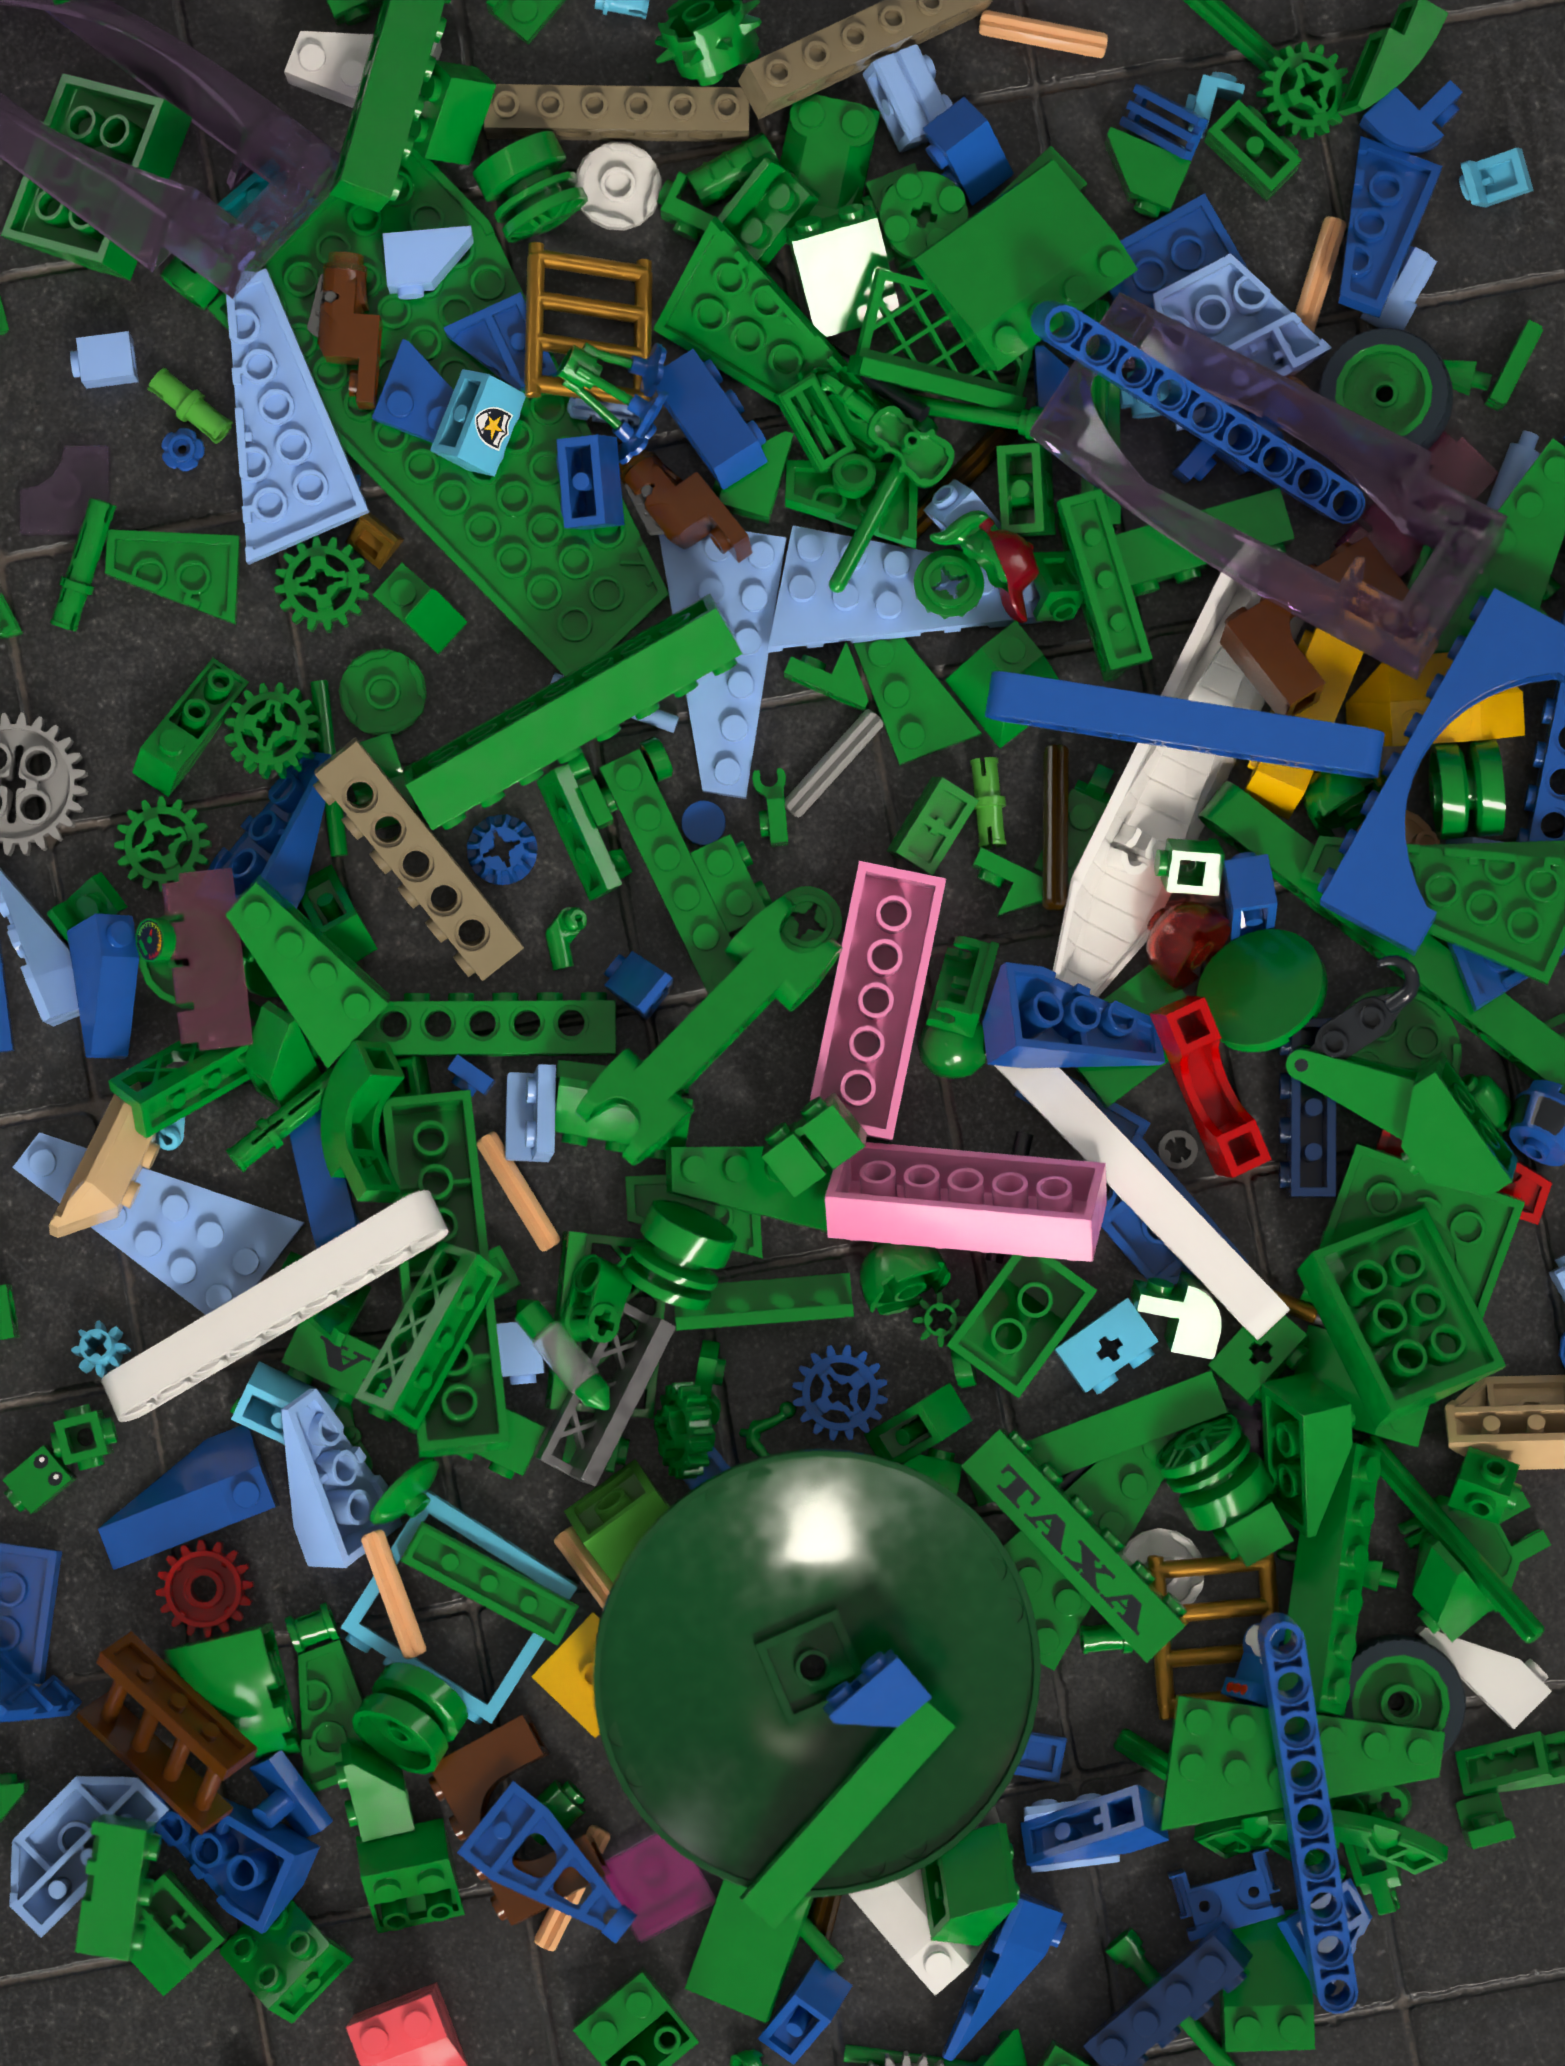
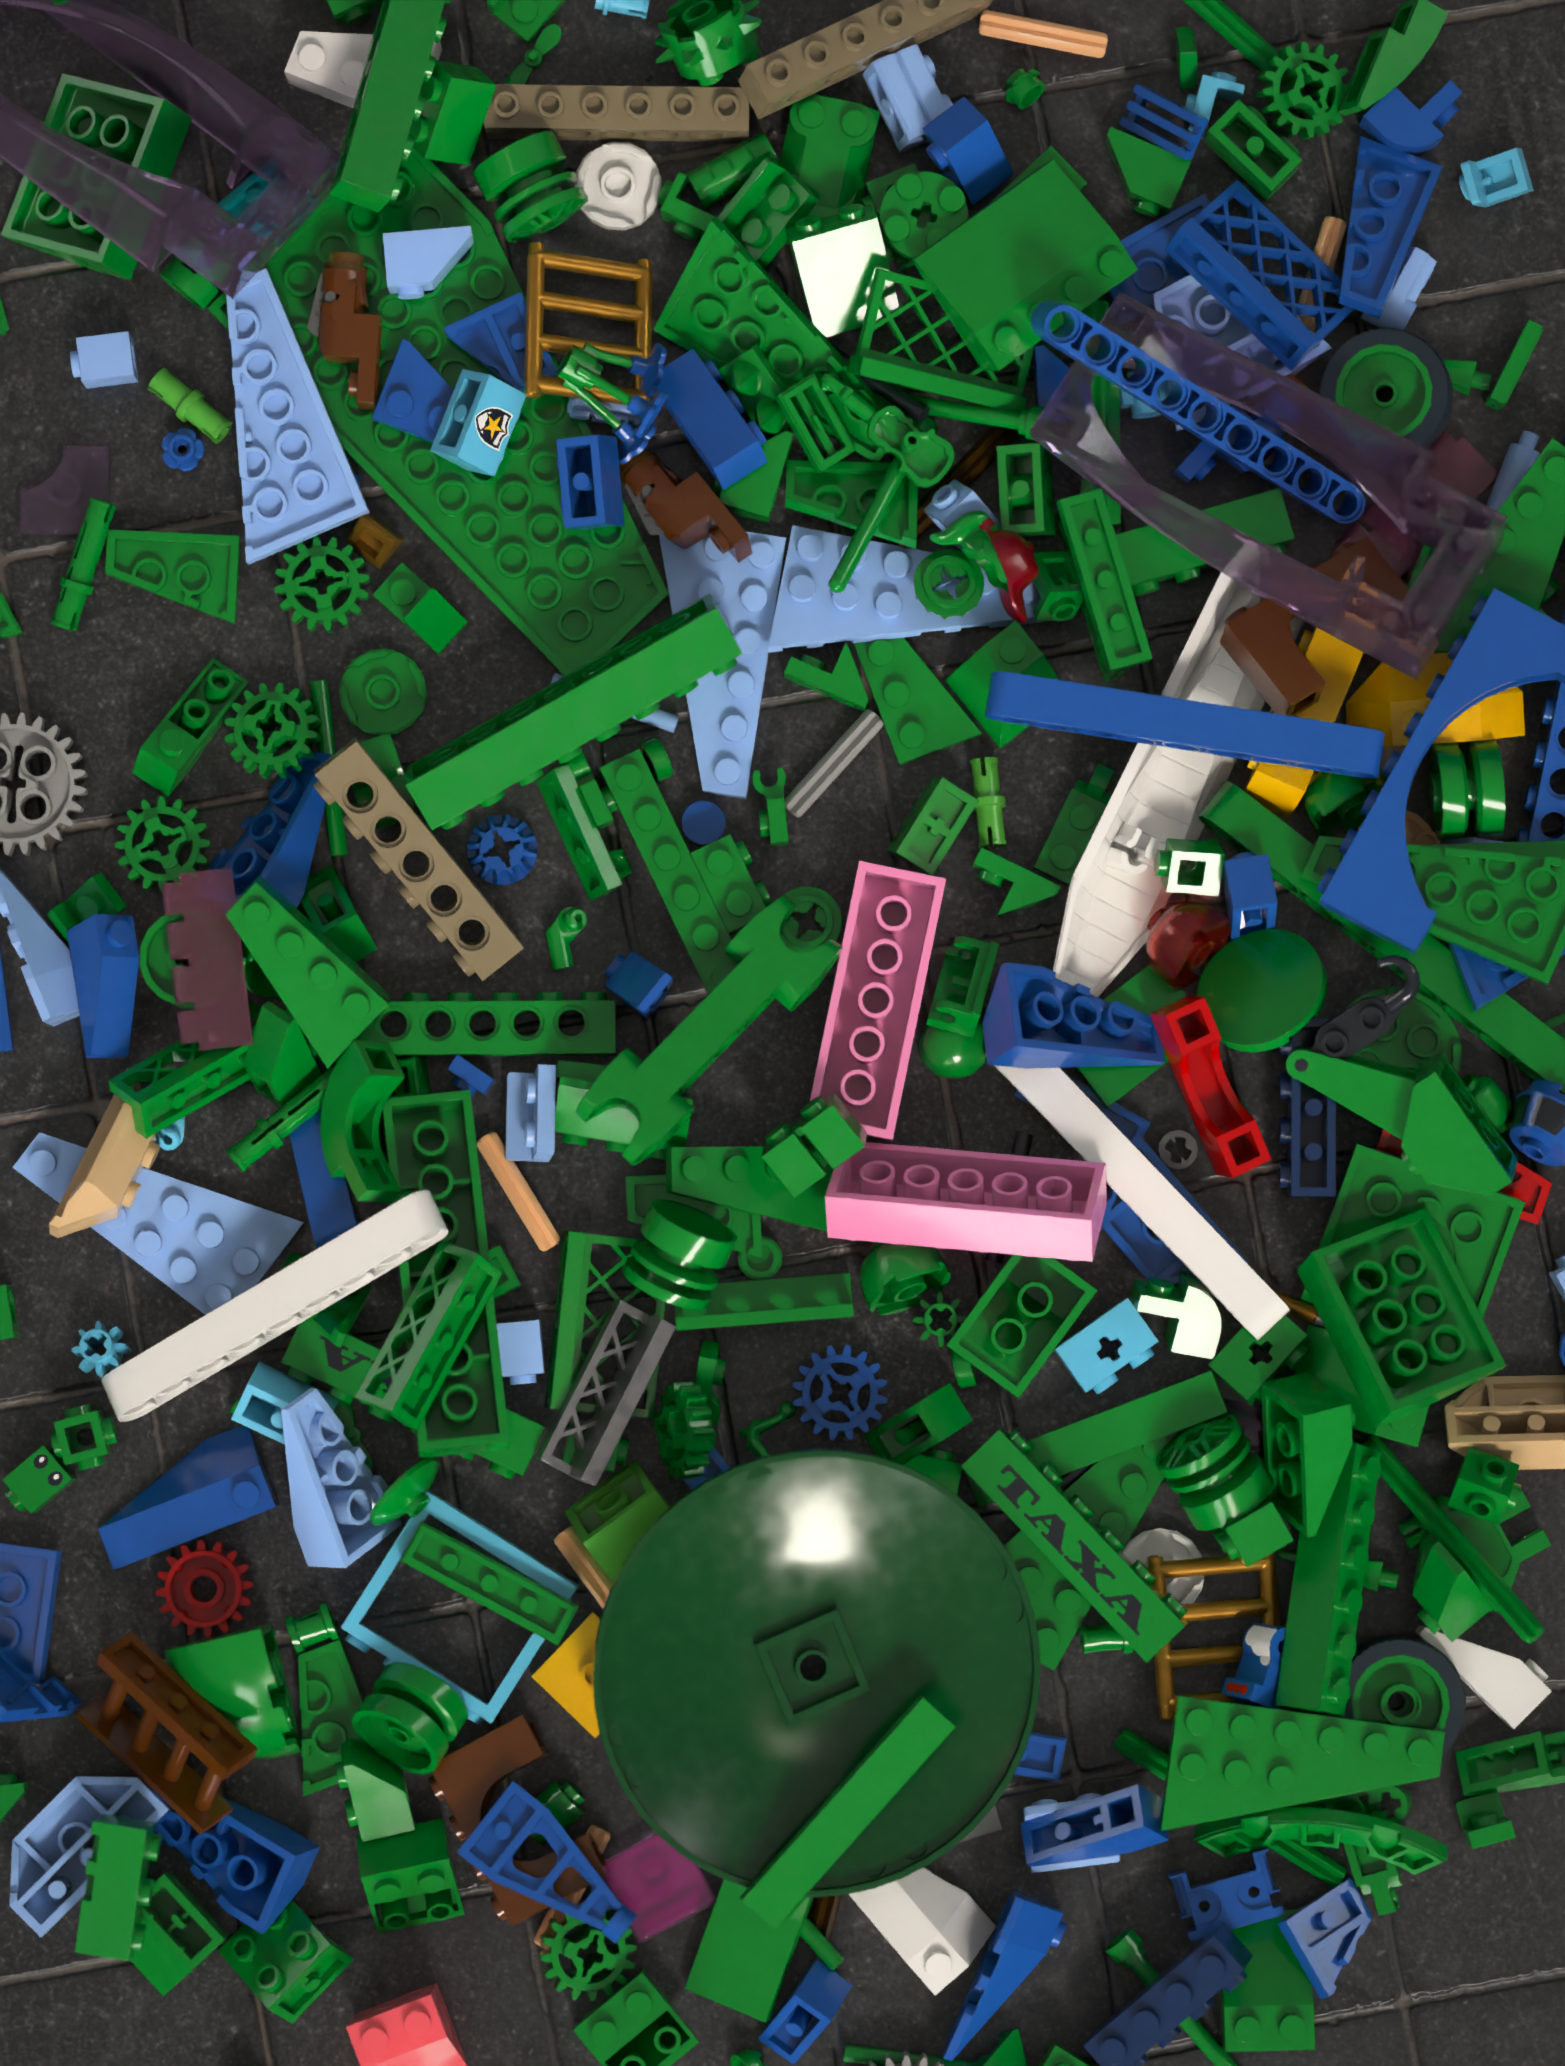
(155, 940): tile -> none
(287, 1797): blue tile -> none
(393, 1594): light nougat axle -> none
(533, 57): none -> green piece
(563, 1354): piece -> none
(581, 1969): none -> green gear
(599, 1297): green piece -> none
(755, 385): none -> green tile
(762, 1268): none -> green tile
(854, 476): green tile -> none
(879, 1696): blue slope -> none
(971, 1887): green slope -> none
(1024, 88): none -> green plate
(1055, 826): dark brown axle -> none
(1186, 58): none -> green tile
(1244, 291): none -> blue fence
(1315, 1833): blue beam -> none

